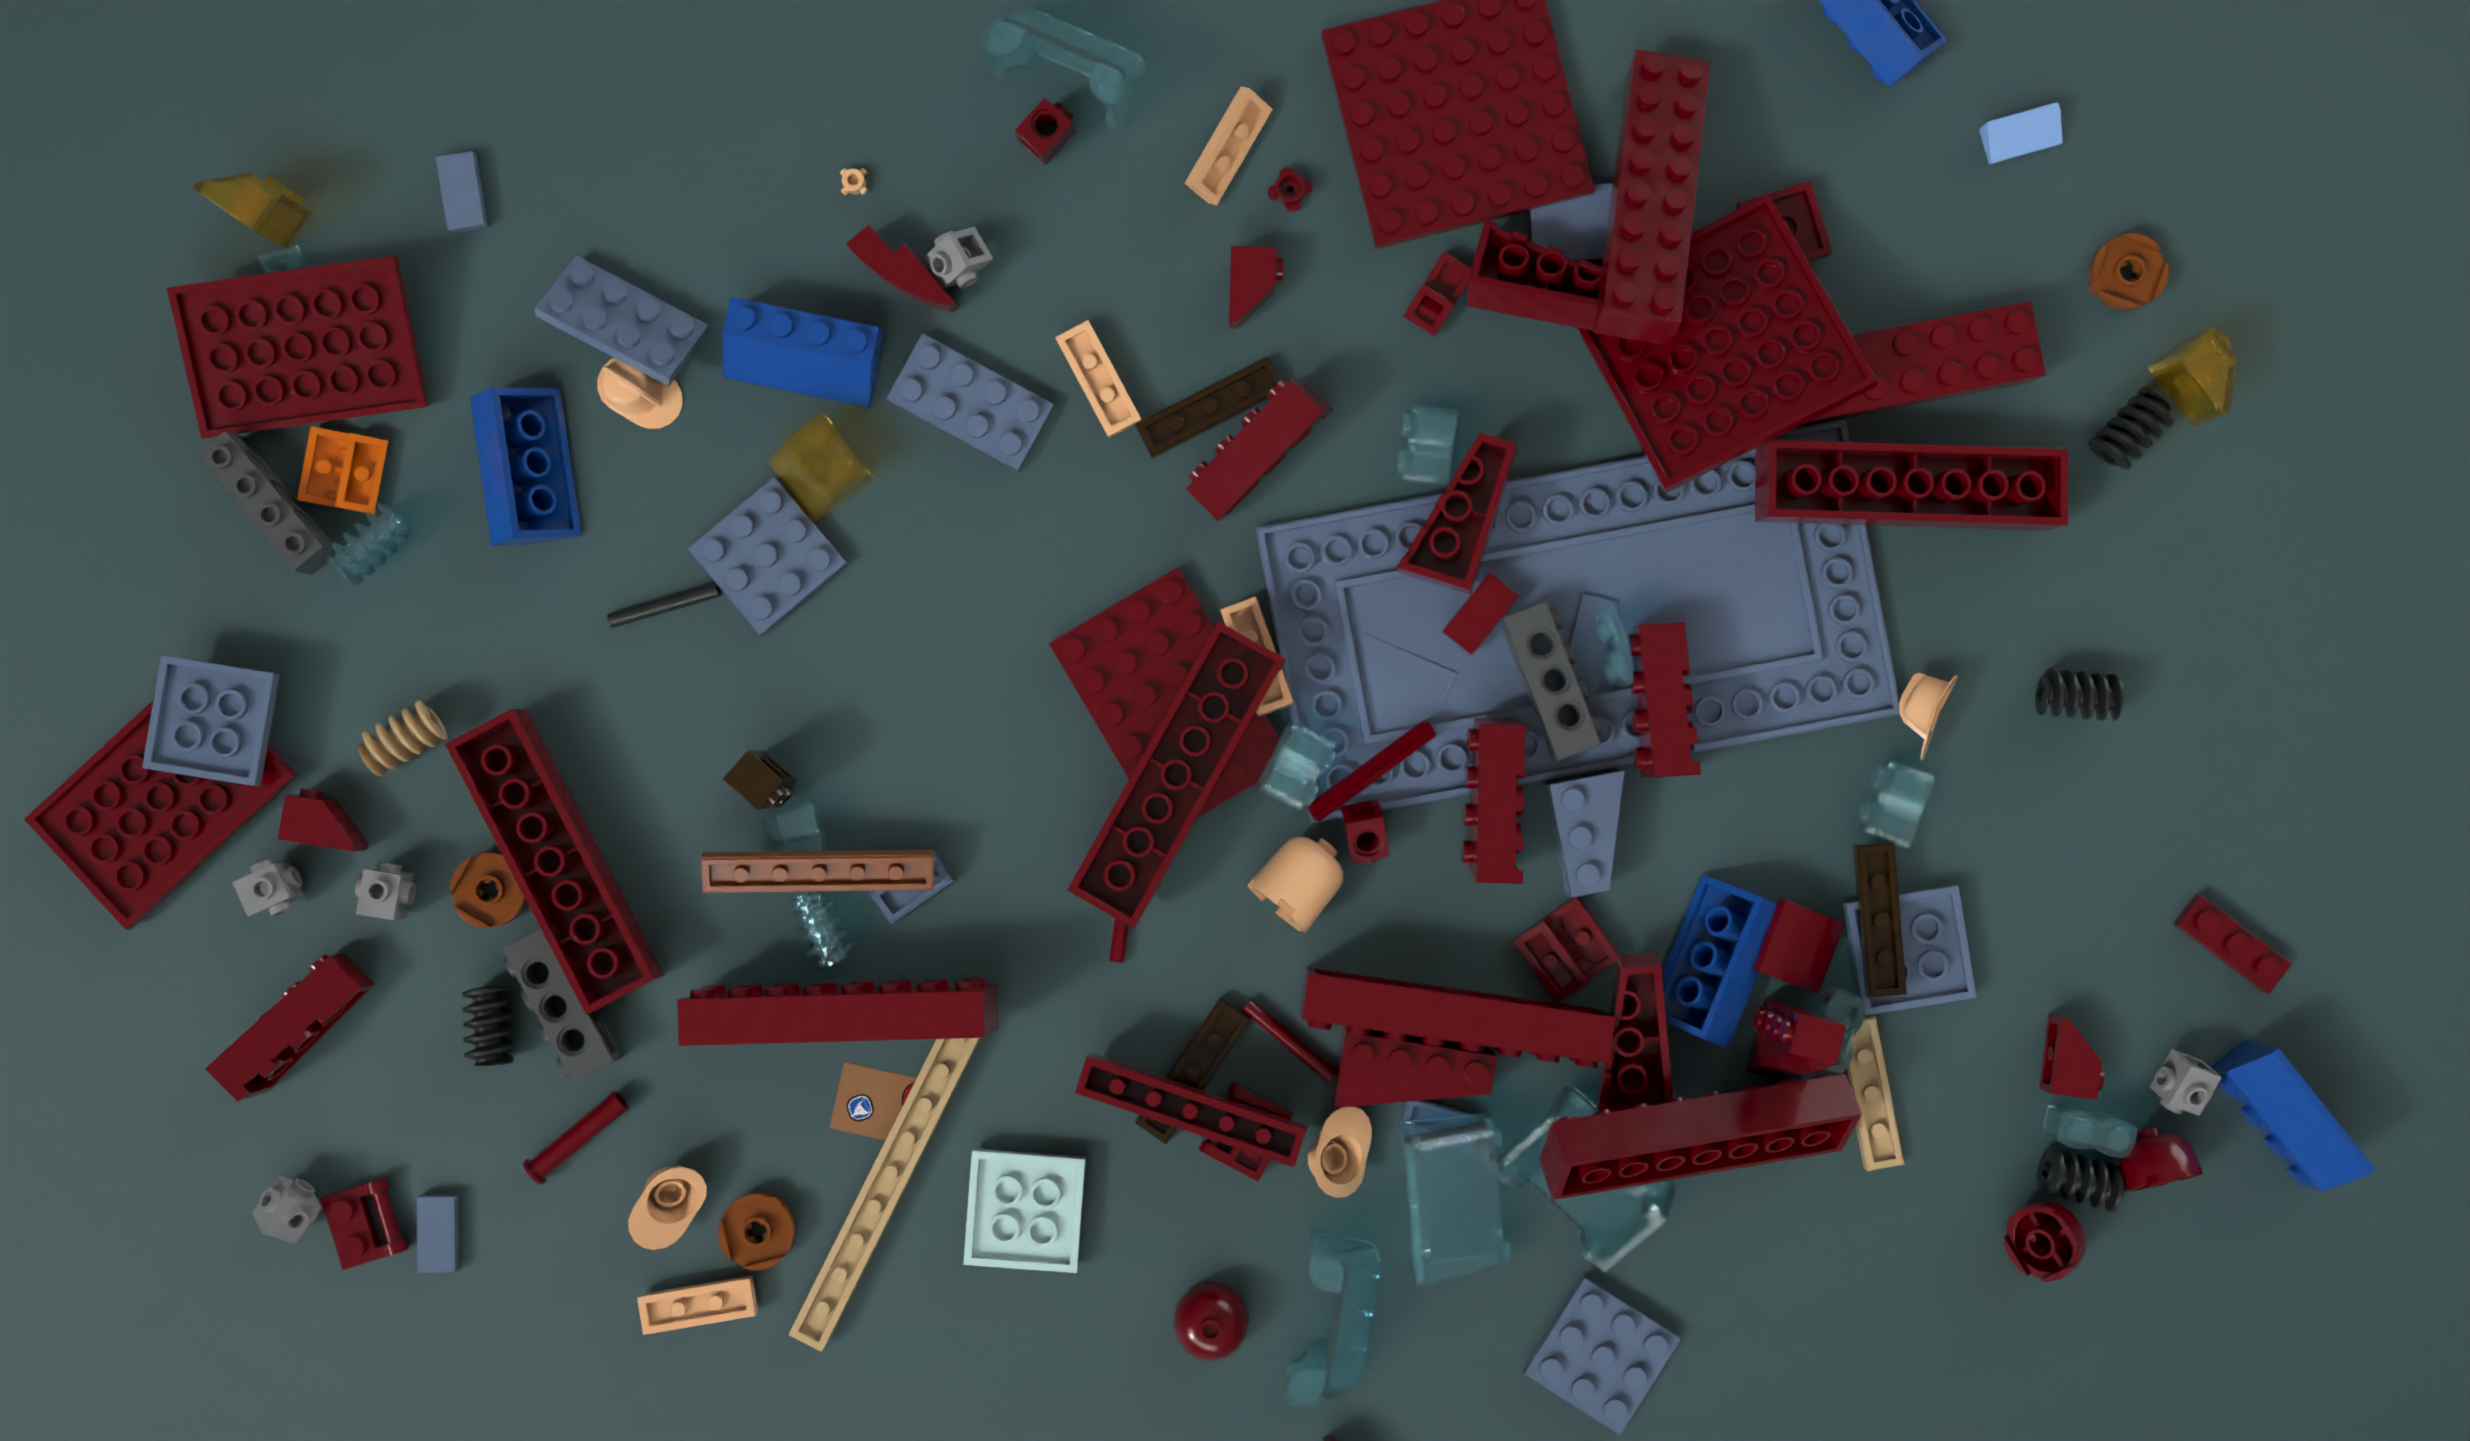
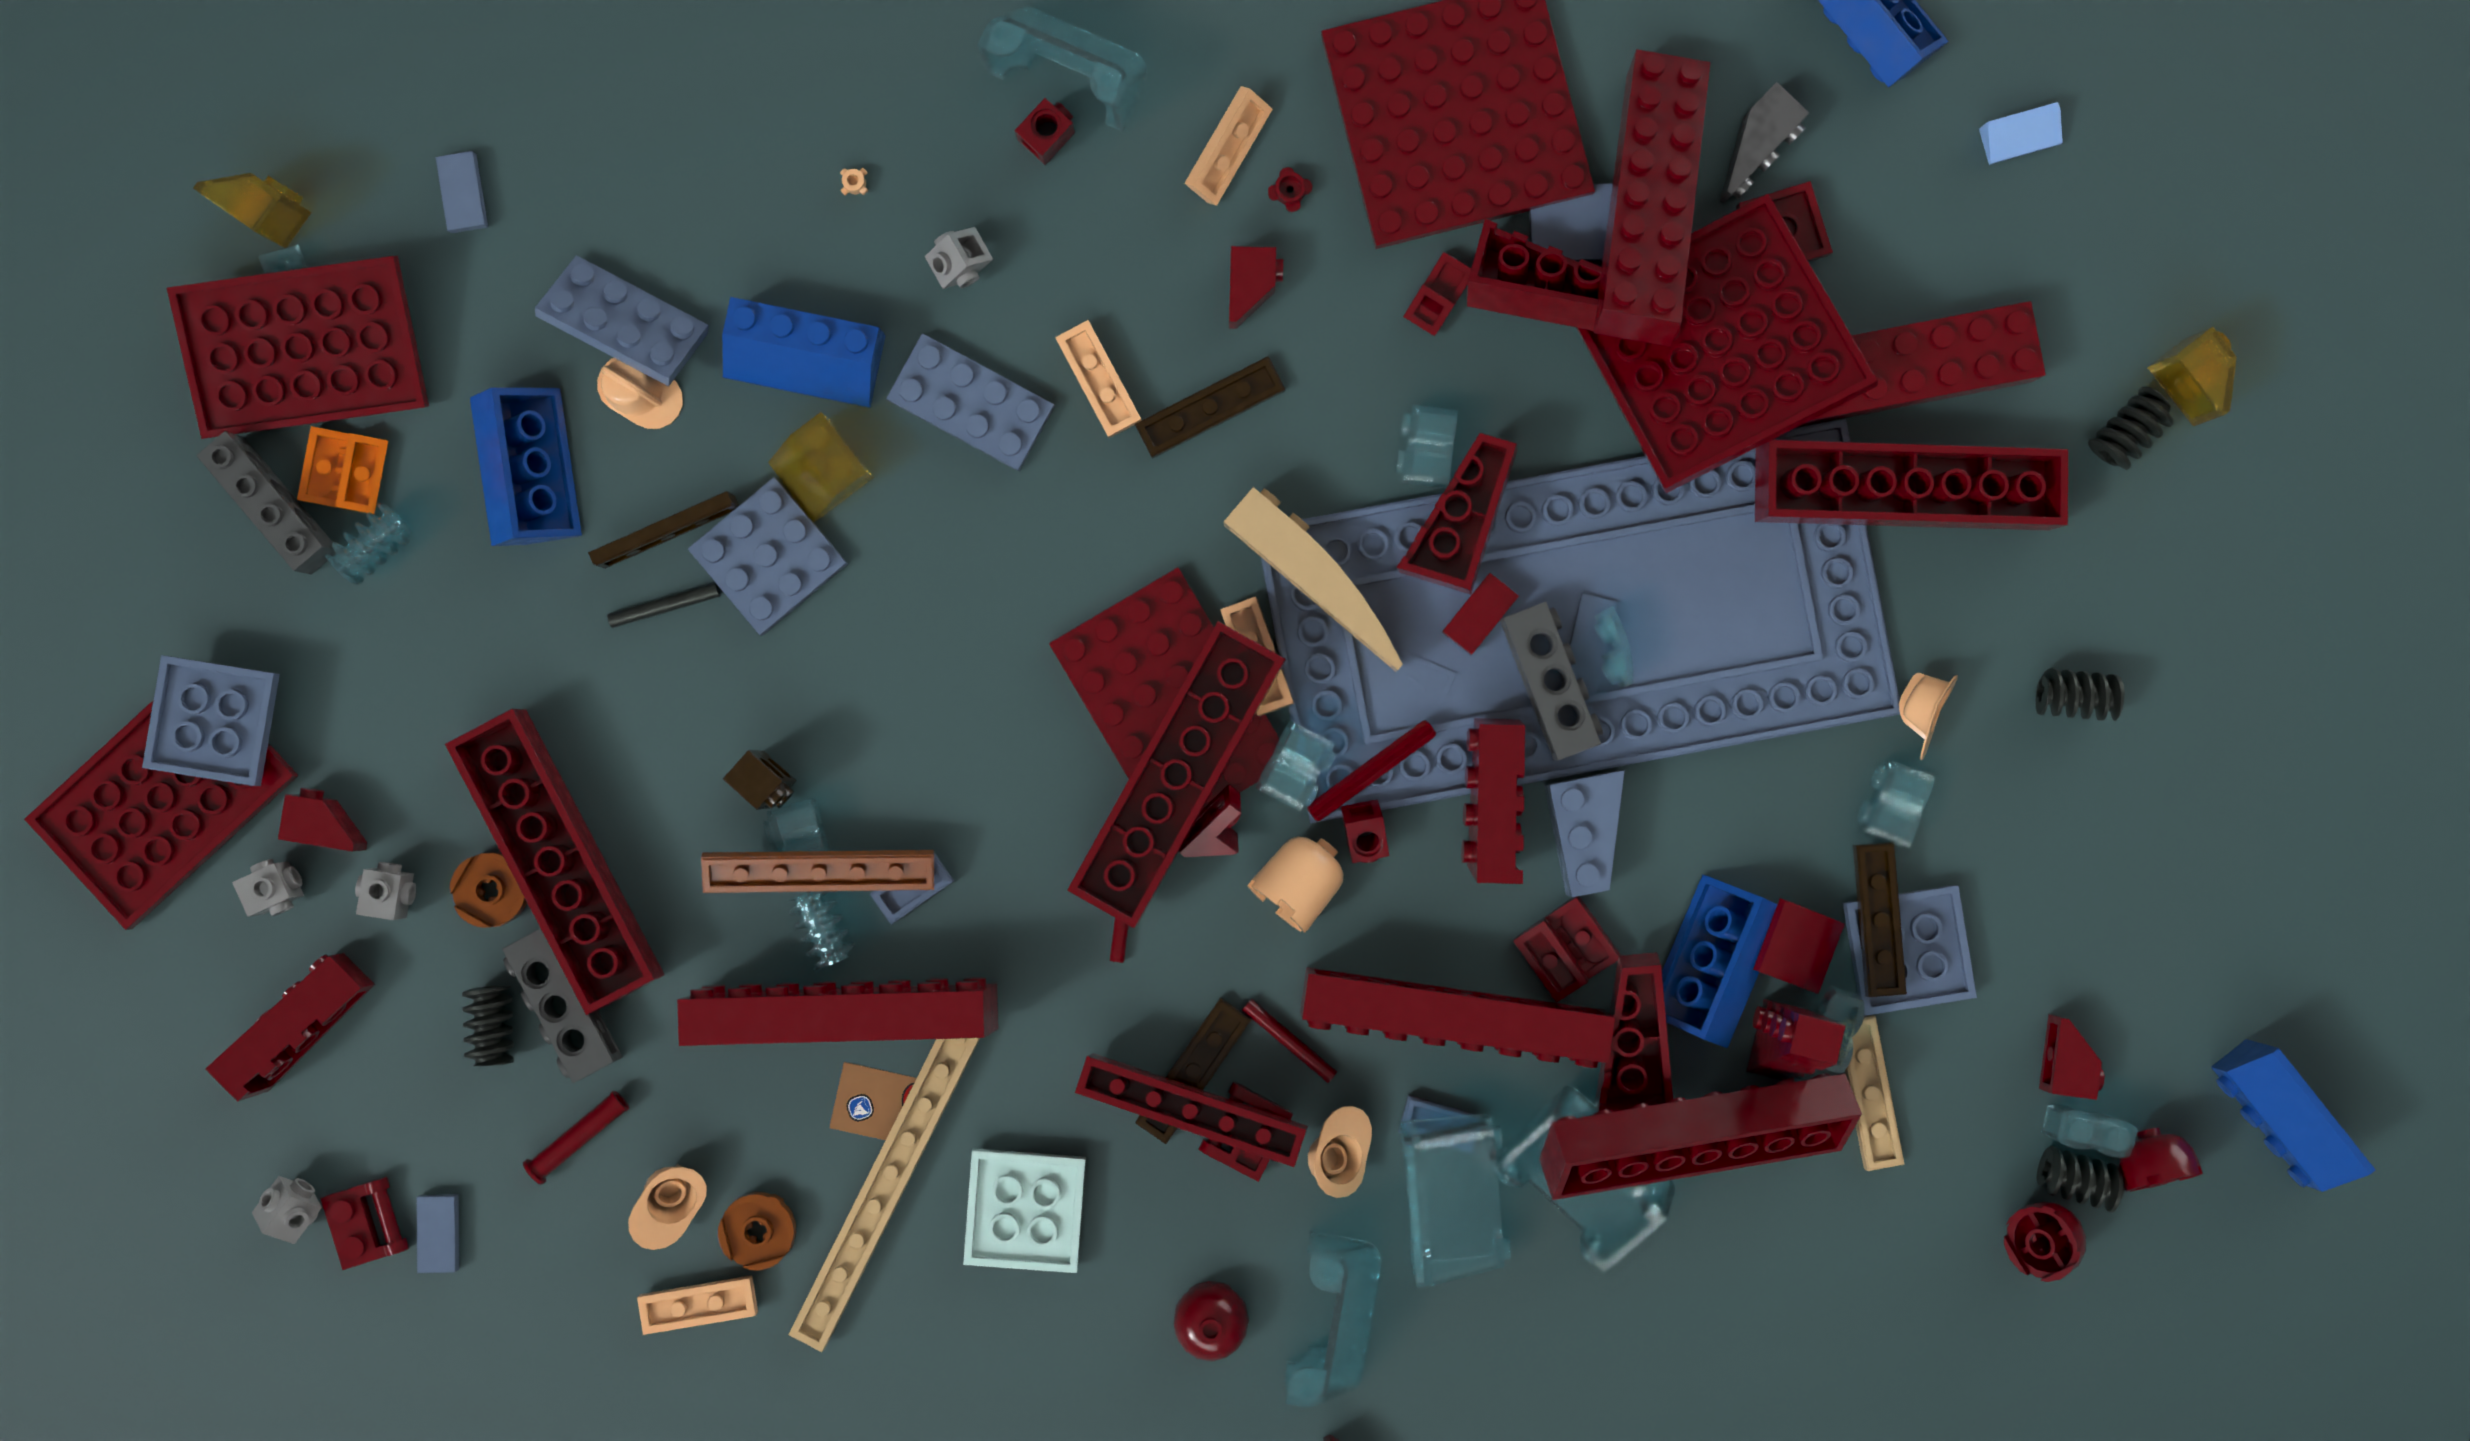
(401, 739): tan piece -> none
(664, 530): none -> dark brown tile
(899, 270): dark red slope -> none
(1213, 830): none -> dark red slope
(1257, 446): dark red wedge -> none
(1304, 563): none -> tan slope
(1403, 1071): dark red wedge -> none
(1601, 1355): sand blue plate -> none
(1662, 701): dark red wedge -> none
(1765, 126): none -> flat silver slope
(2146, 261): dark orange plate -> none
(2184, 1083): light grey brick -> none
(2232, 944): dark red plate -> none

